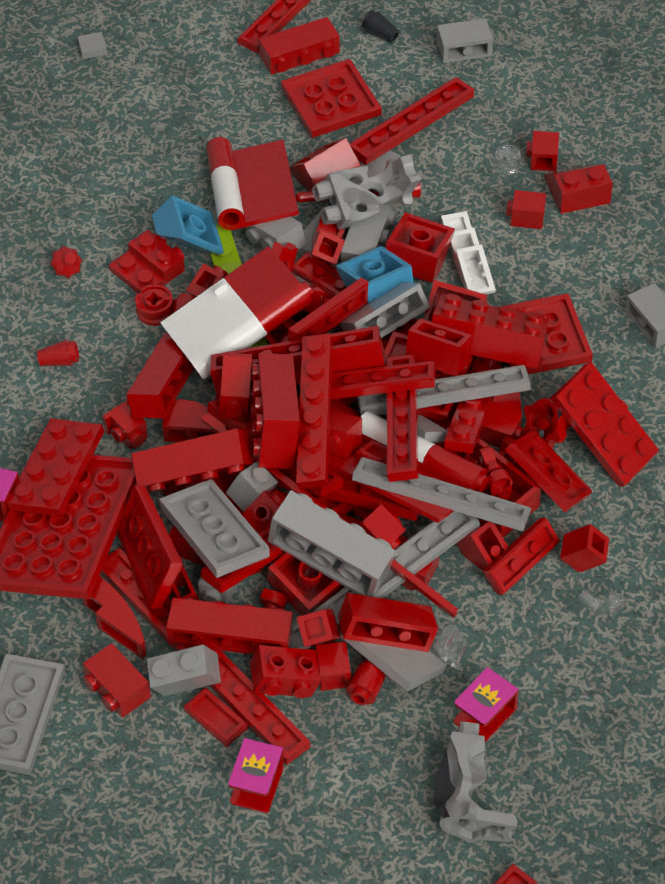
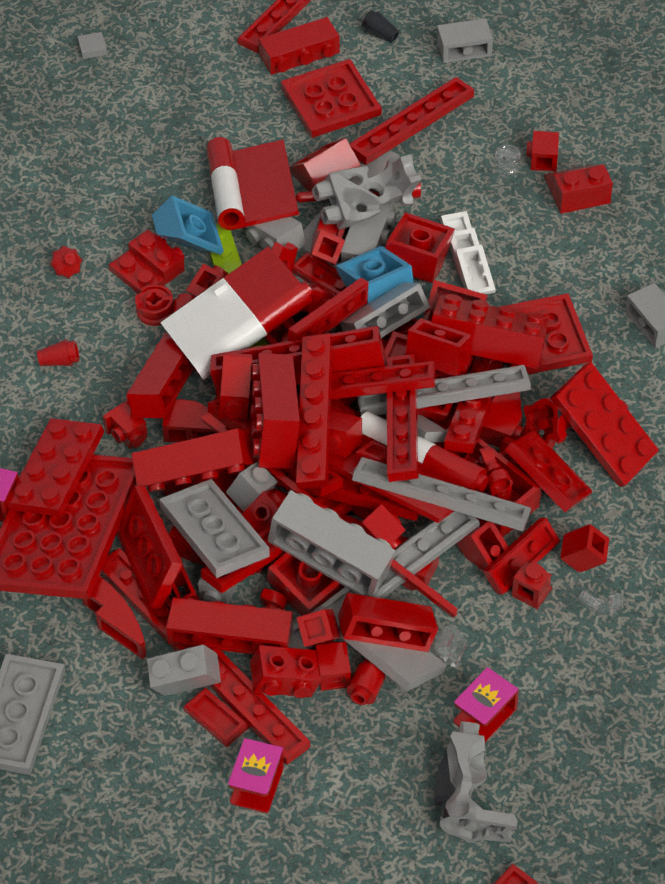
(116, 681): red brick -> none
(527, 209): red brick -> none
(535, 579): none -> red brick

